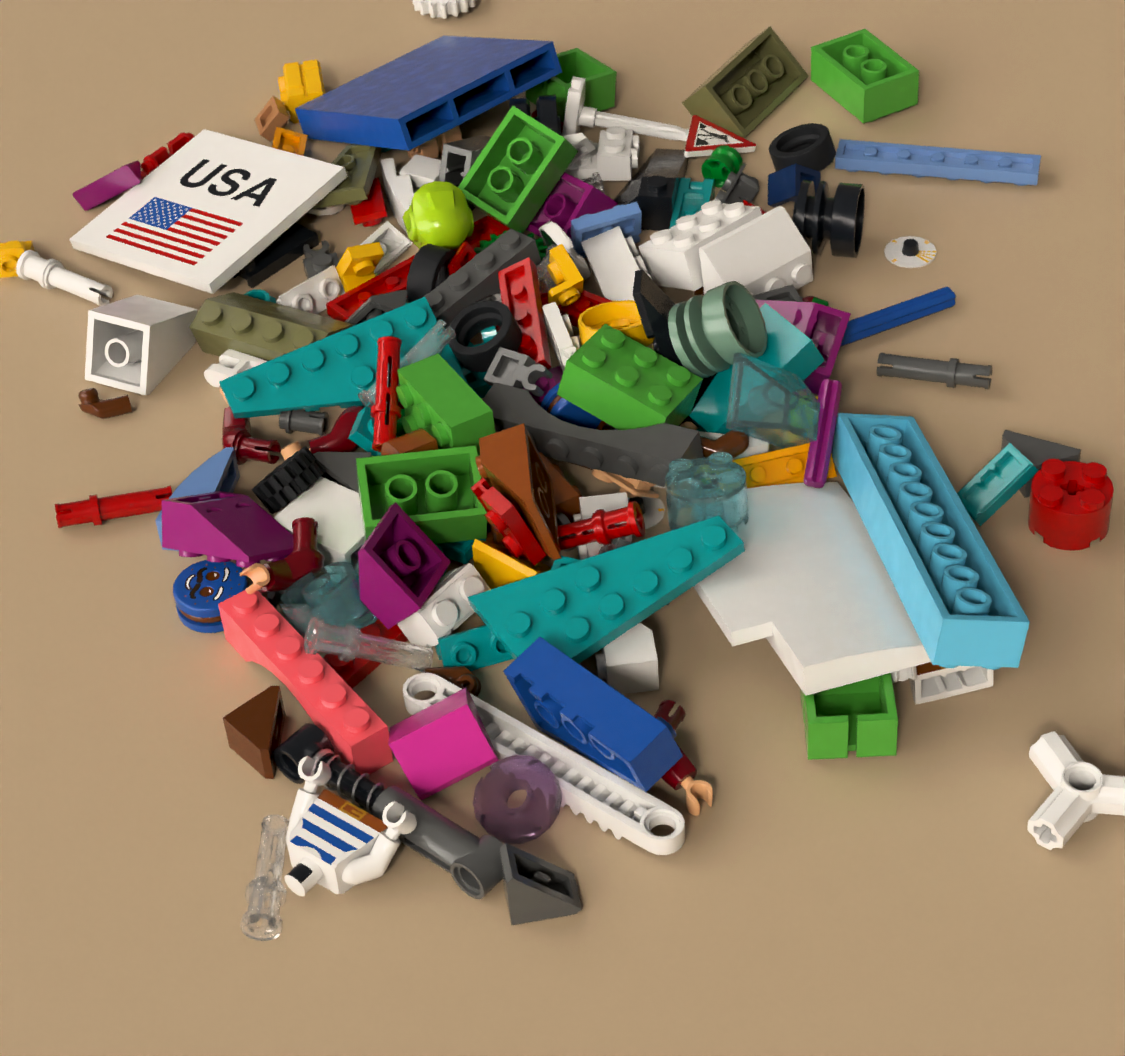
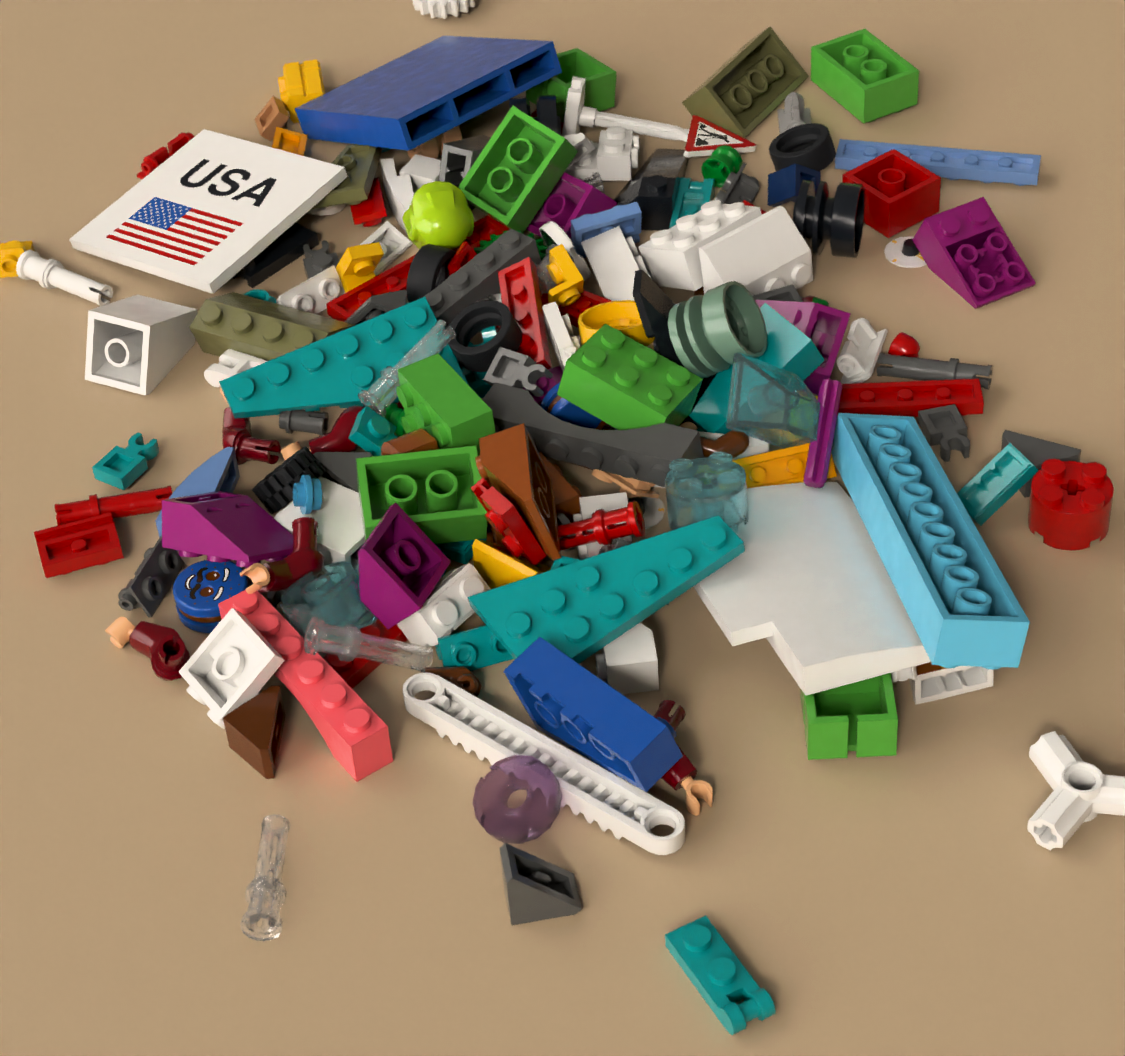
(78, 545): none -> red plate
(103, 408): reddish brown arm -> none
(109, 186): magenta slope -> none
(124, 466): none -> teal plate
(151, 579): none -> dark grey hinge
(154, 641): none -> dark red arm
(230, 666): none -> white plate
(307, 494): none -> dark azure plate
(337, 841): white torso -> none
(387, 355): red pin -> none
(442, 744): dark pink slope -> none
(469, 859): dark grey piece -> none
(718, 975): none -> teal plate
(793, 112): none -> light grey hinge
(860, 352): none -> white hinge
(896, 192): none -> red brick
(898, 314): blue axle -> none
(904, 346): none -> red hinge
(911, 396): none -> red plate
(945, 428): none -> dark grey plate
(972, 253): none -> magenta slope

